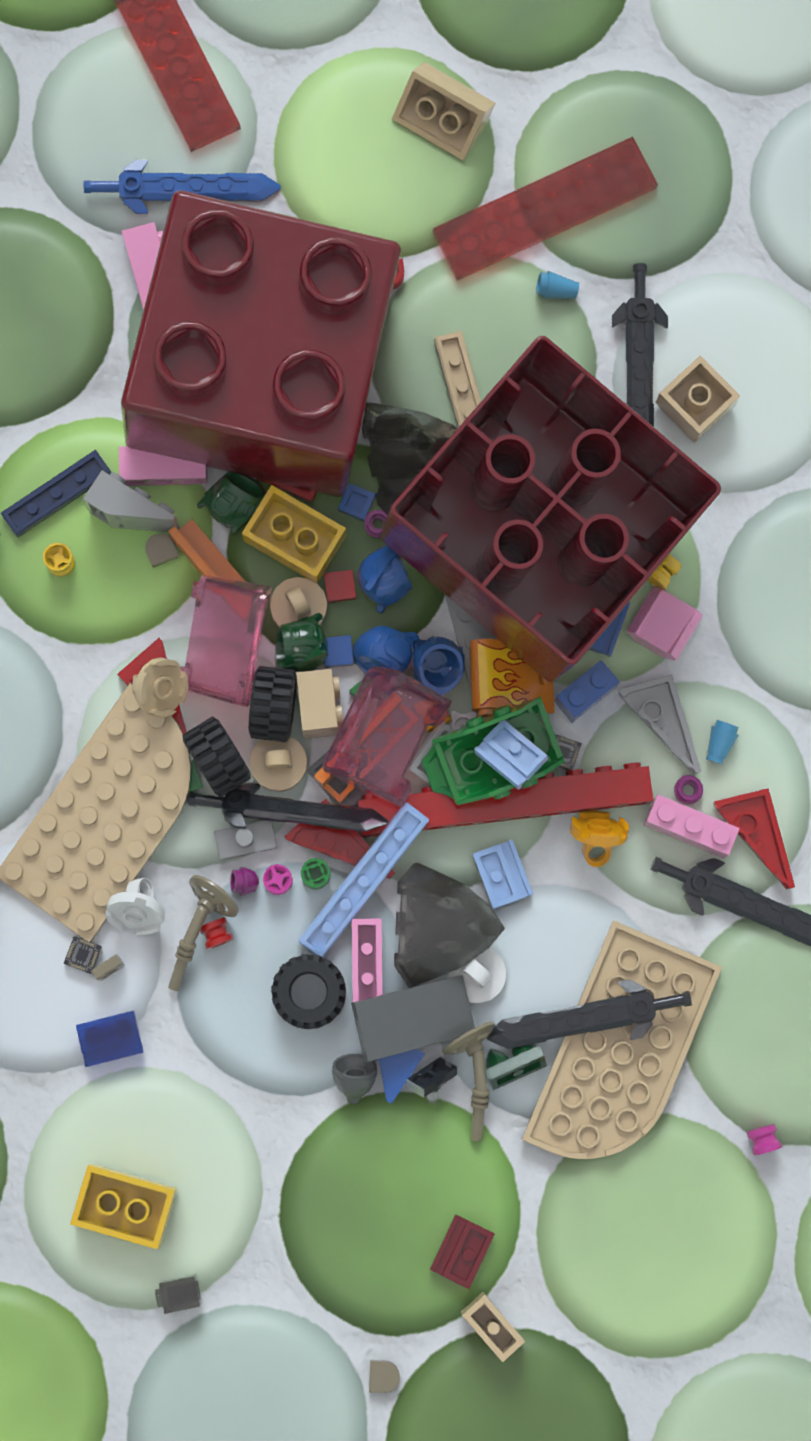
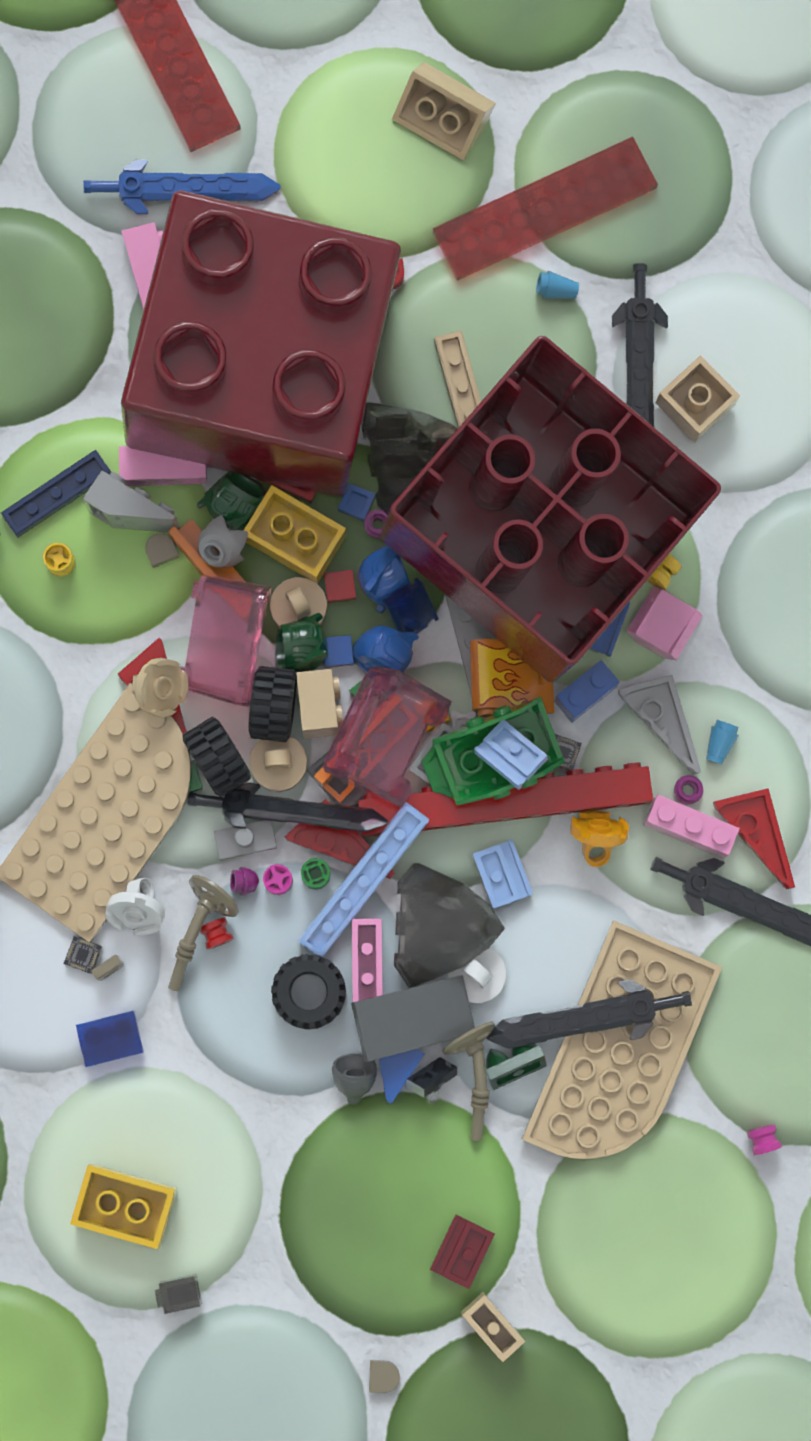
(227, 541): none -> light grey piece
(410, 608): none -> clear blue plate
(437, 653): blue helmet -> none

